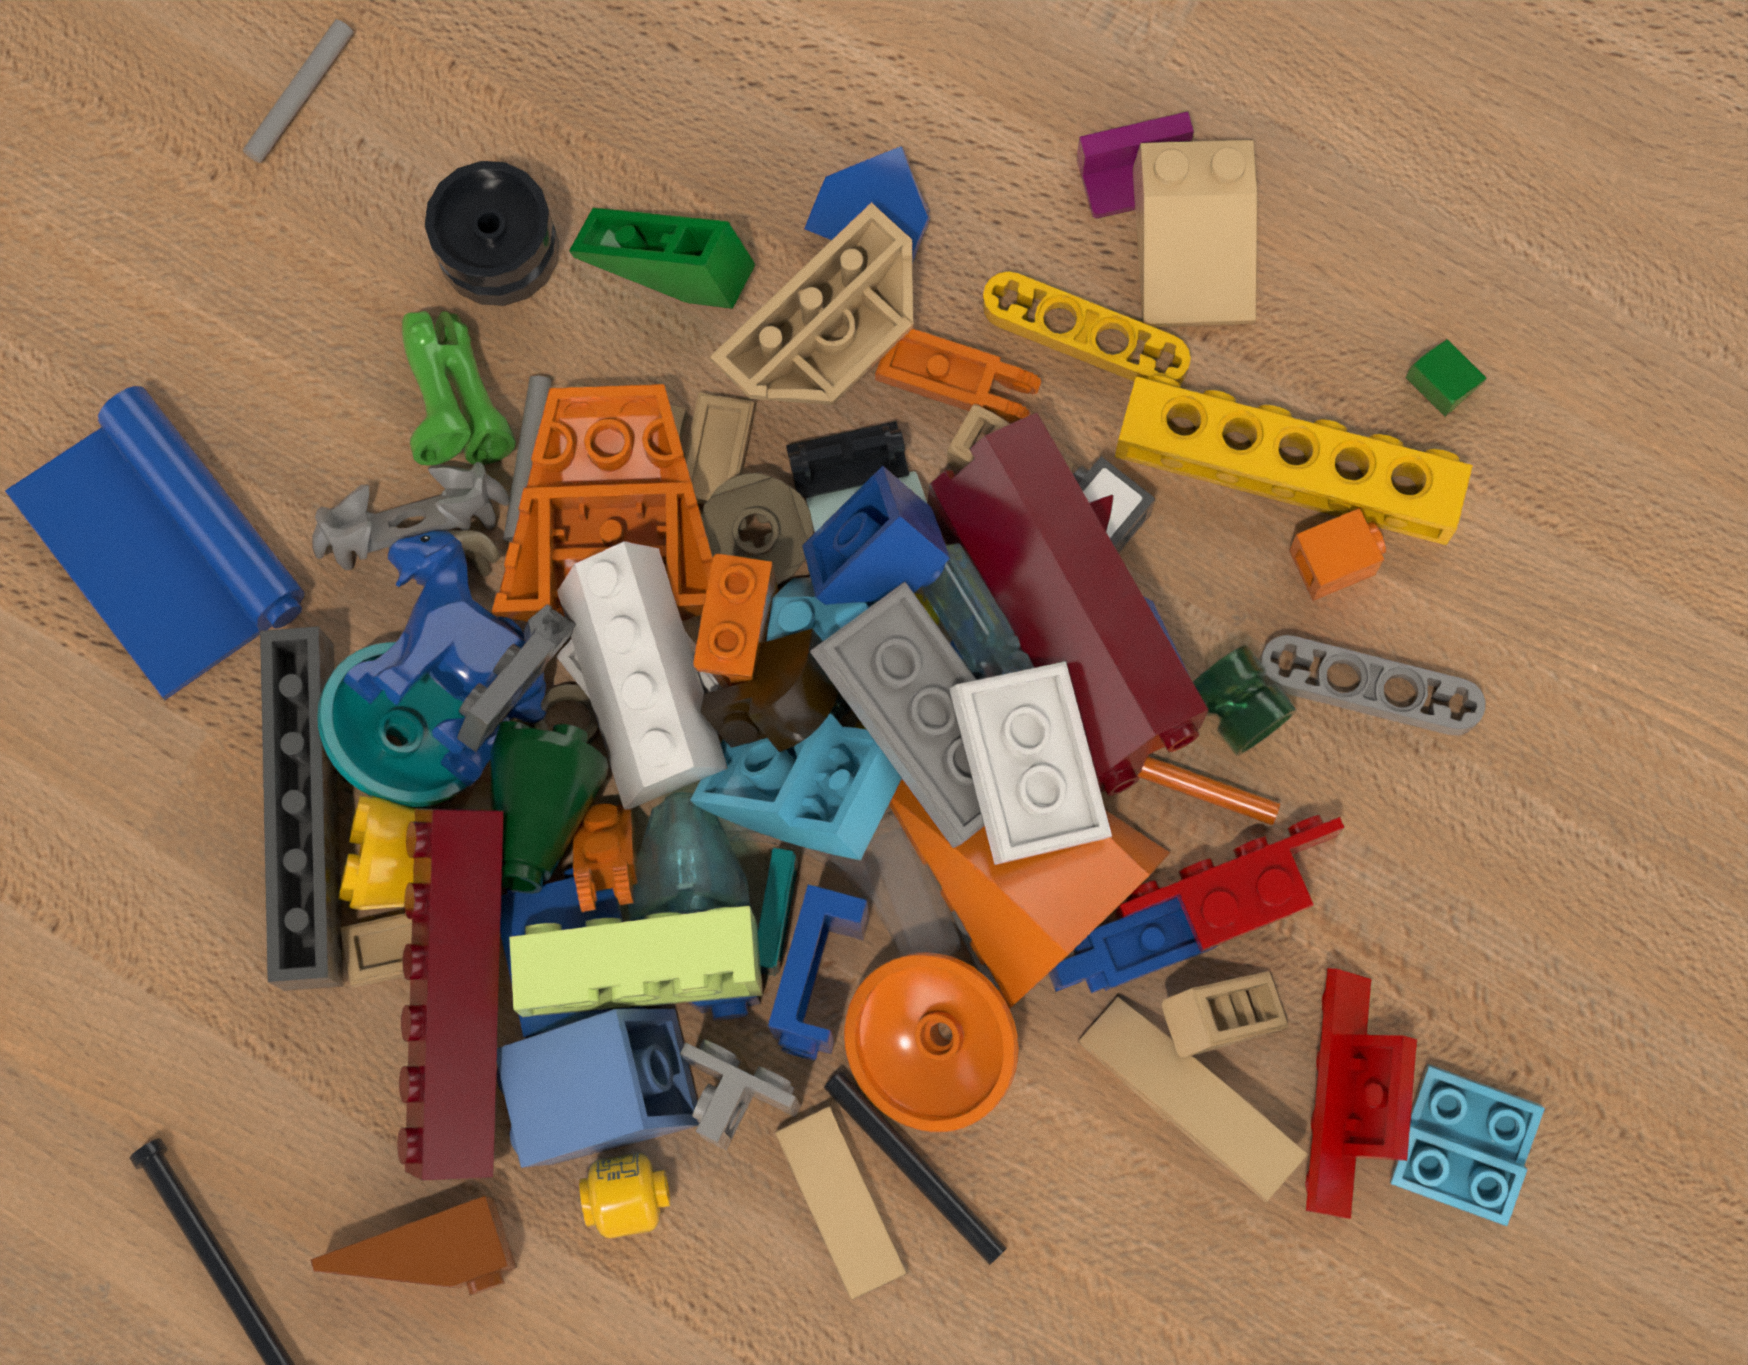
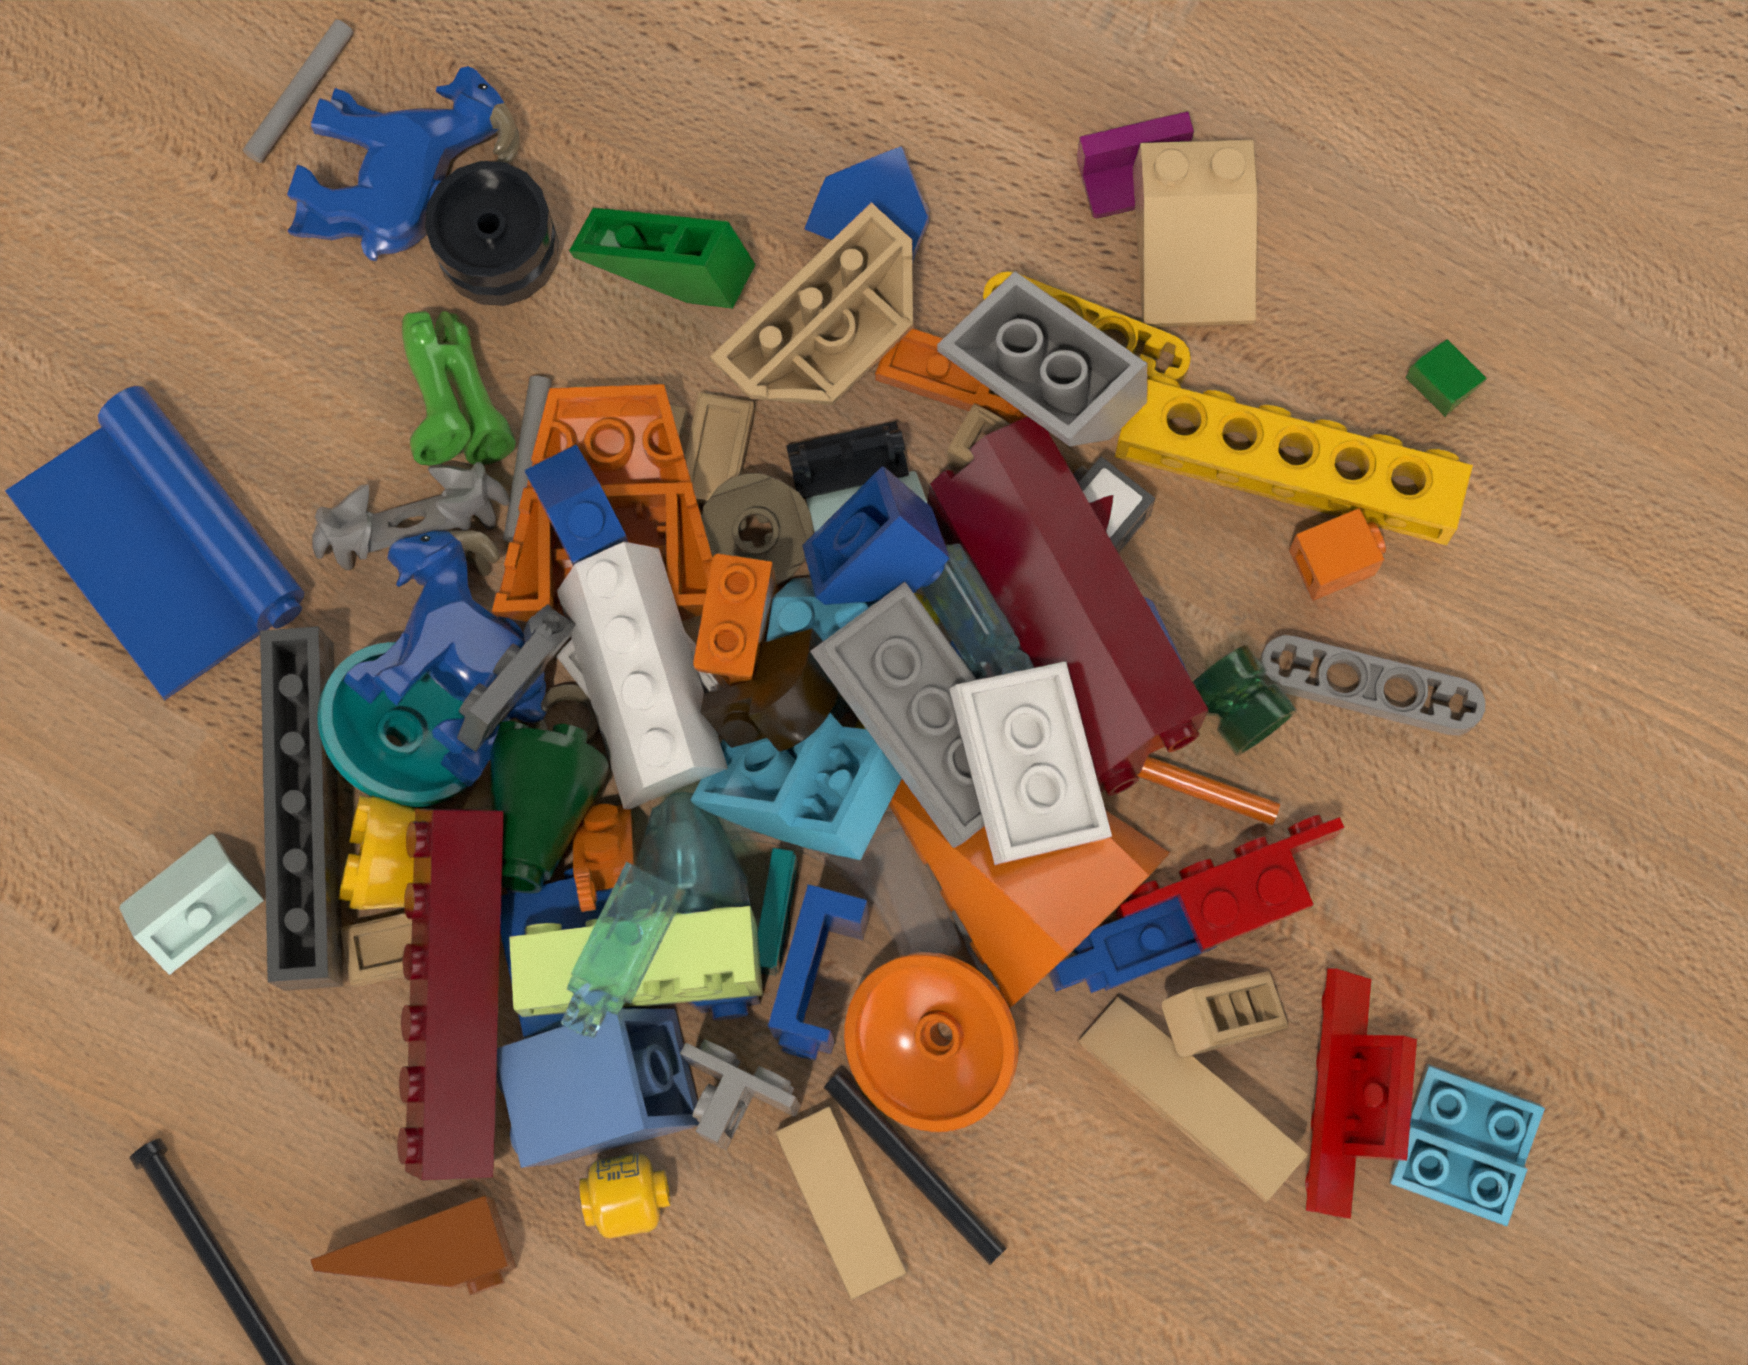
(189, 904): none -> light aqua panel
(402, 165): none -> blue animal
(575, 504): none -> blue slope
(620, 948): none -> clear light blue hinge
(1049, 363): none -> light grey slope

